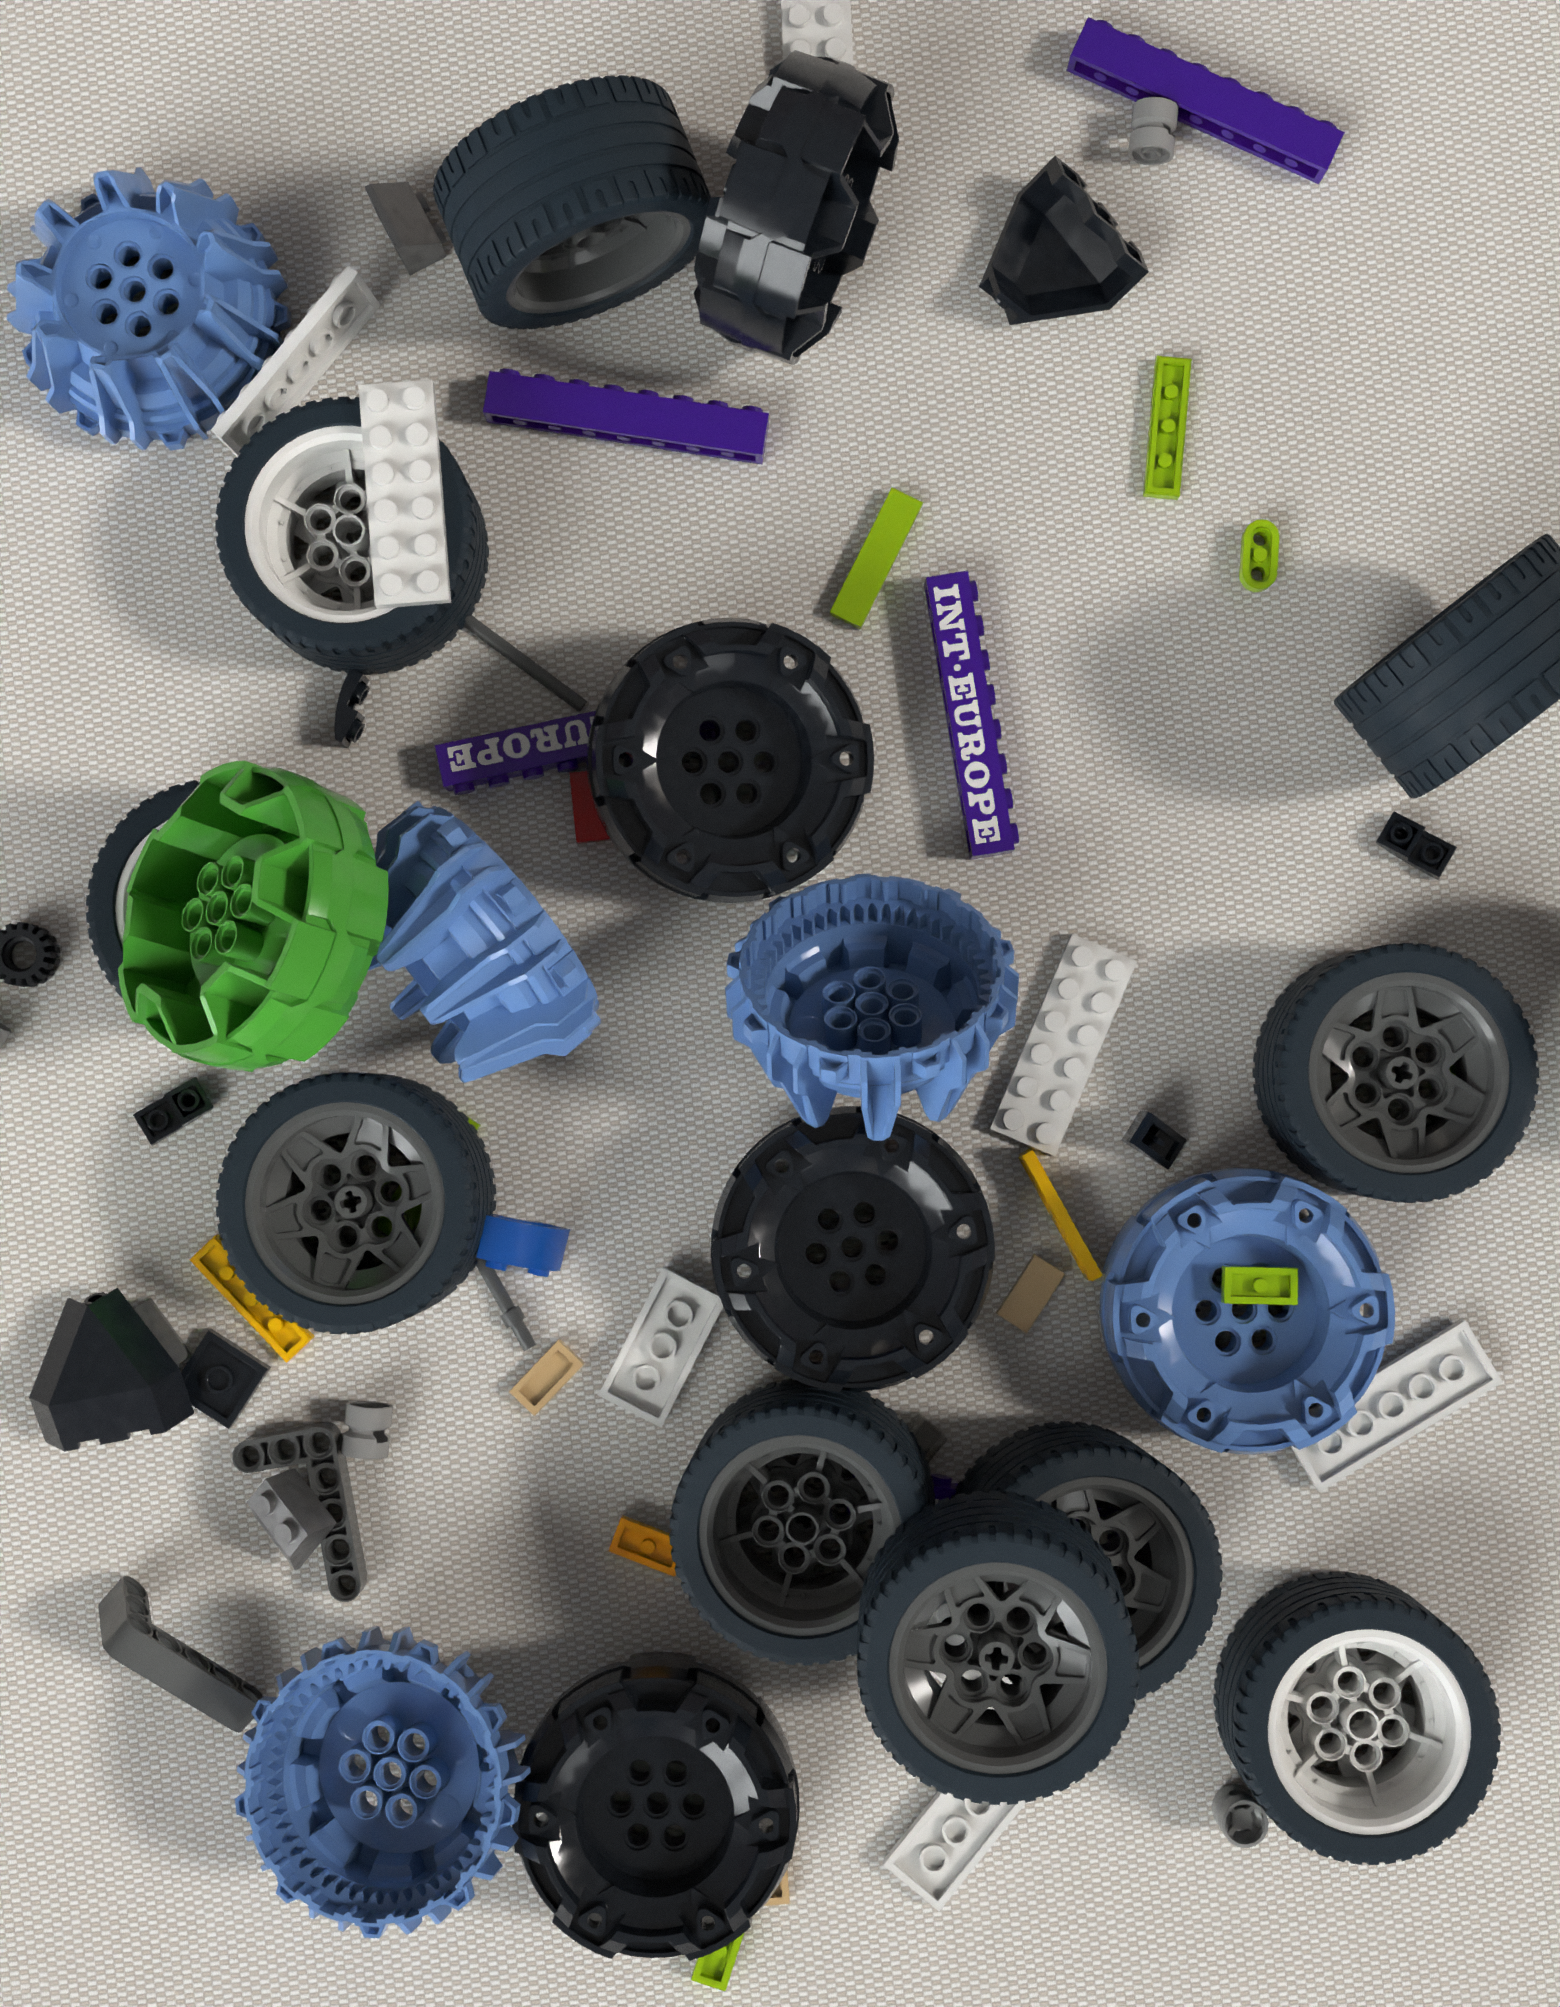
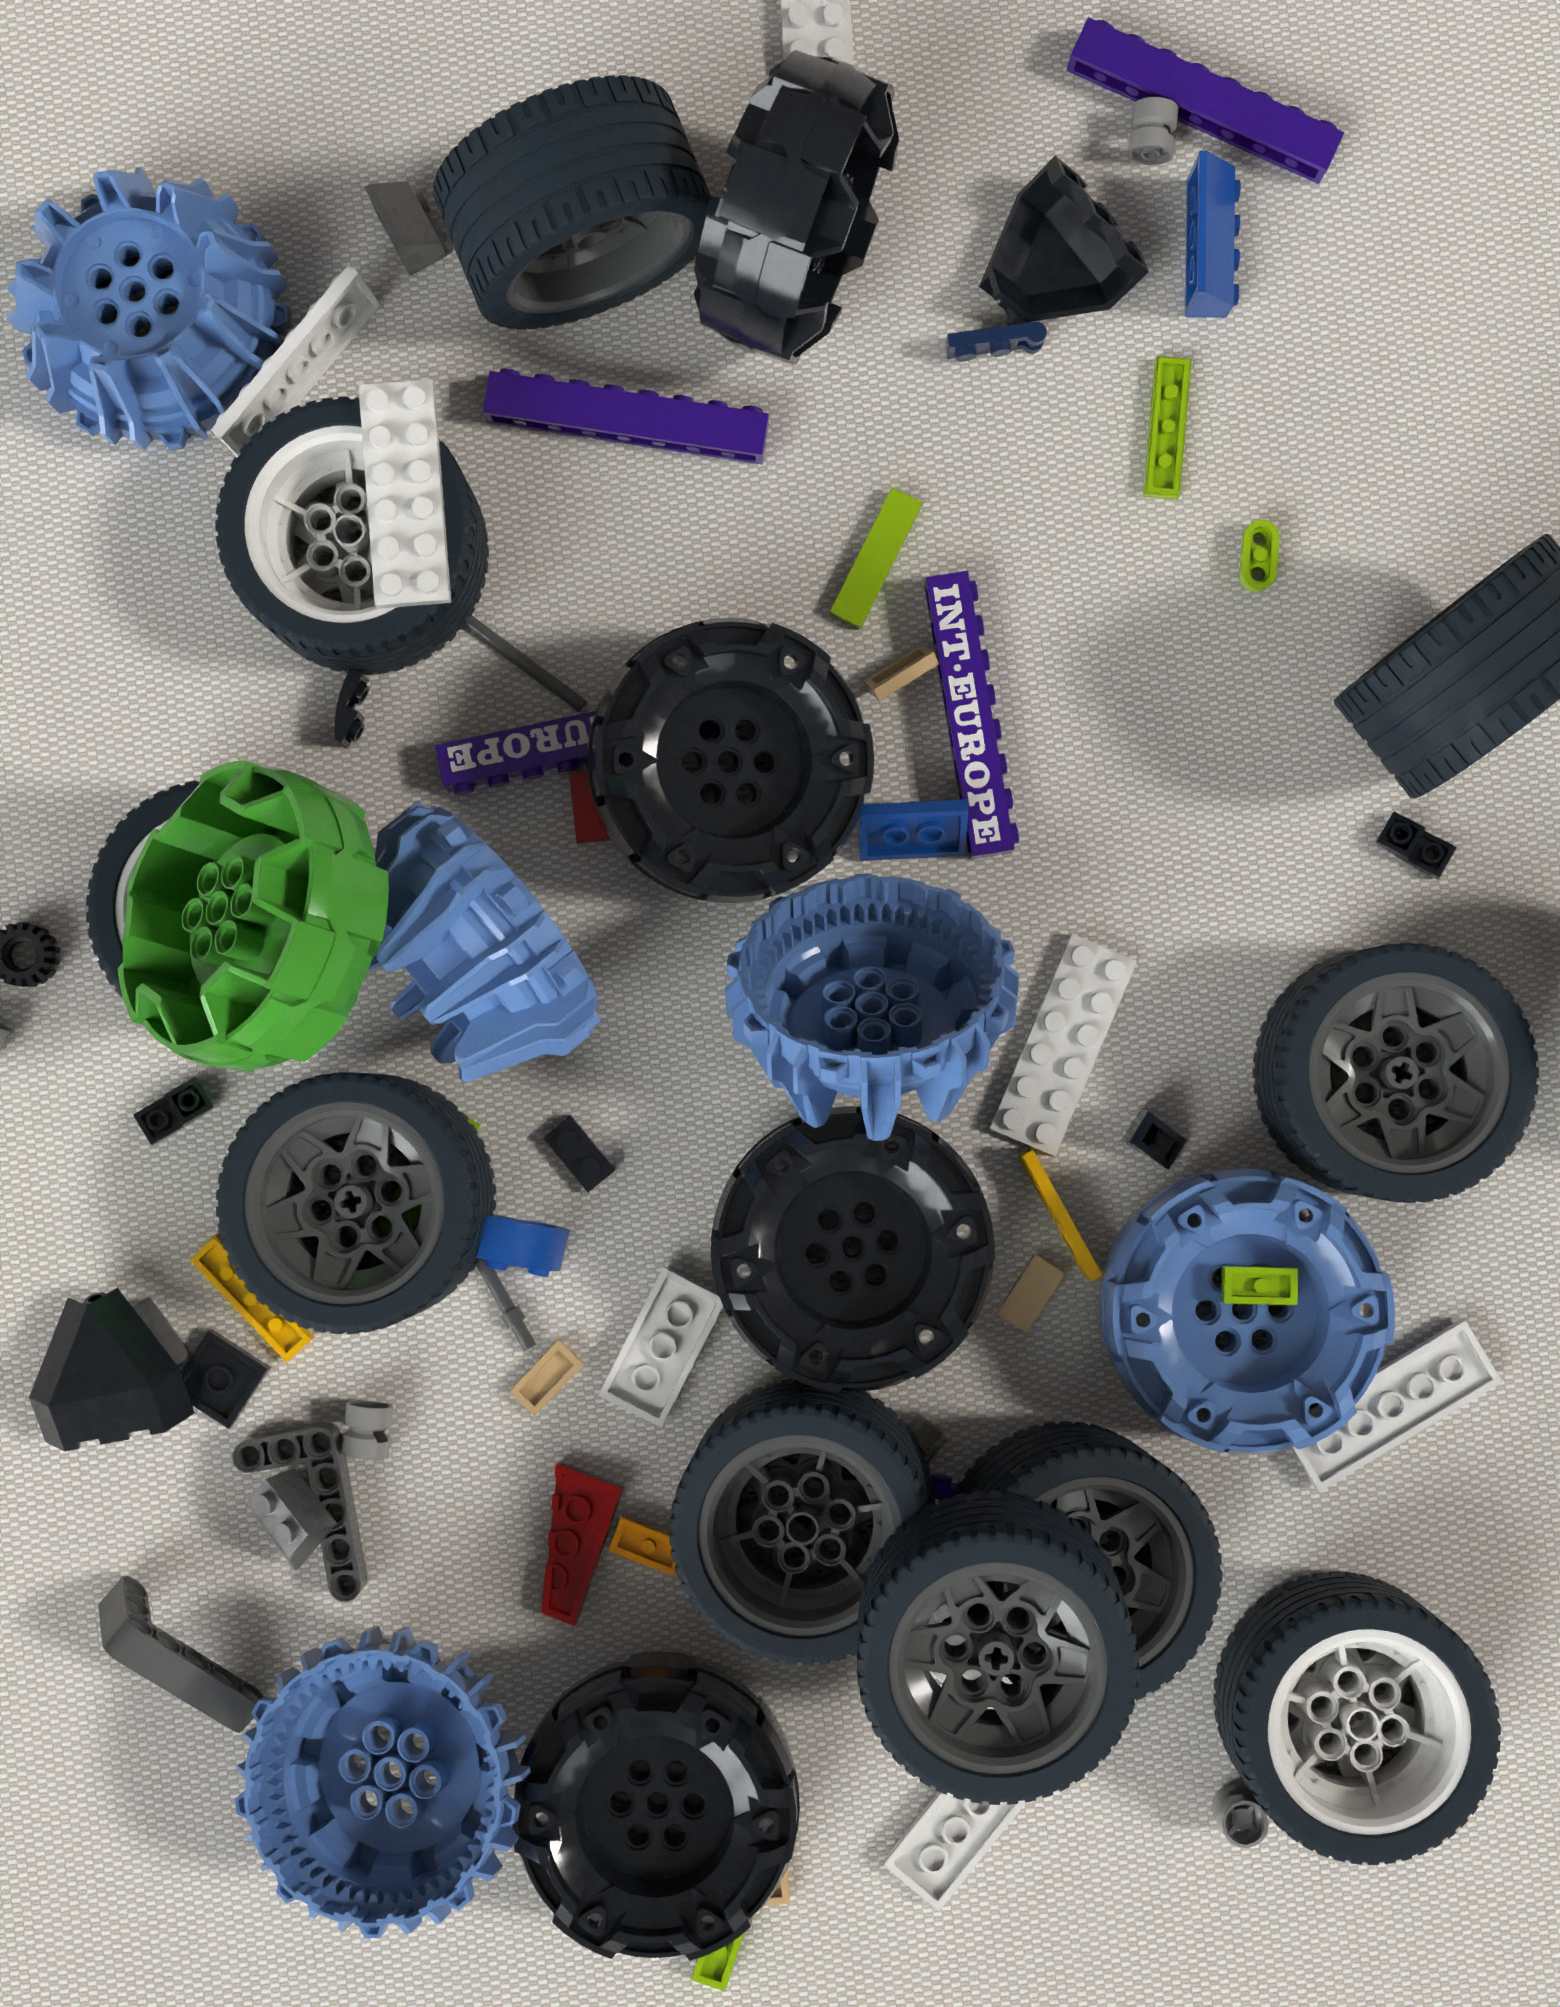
(579, 1153): none -> black plate
(579, 1528): none -> red wing
(901, 672): none -> tan tile
(913, 830): none -> blue plate
(995, 340): none -> dark blue plate
(1210, 238): none -> blue slope

